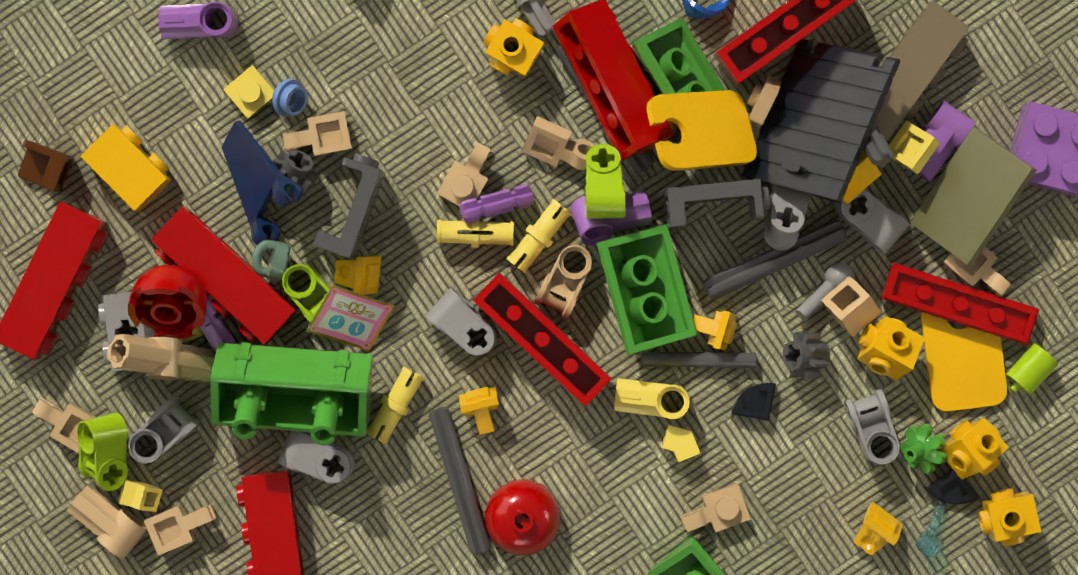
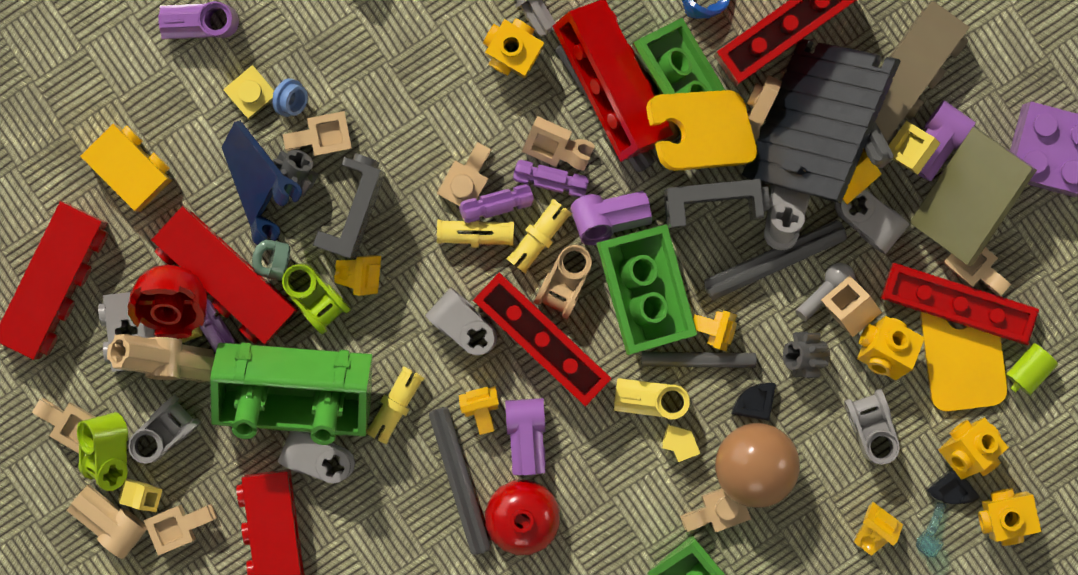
(45, 166): reddish brown panel -> none
(350, 318): sticker -> none
(526, 427): none -> medium lavender piece
(550, 178): none -> medium lavender axle
(604, 183): lime piece -> none
(757, 465): none -> medium nougat piece
(922, 448): bright green plant -> none

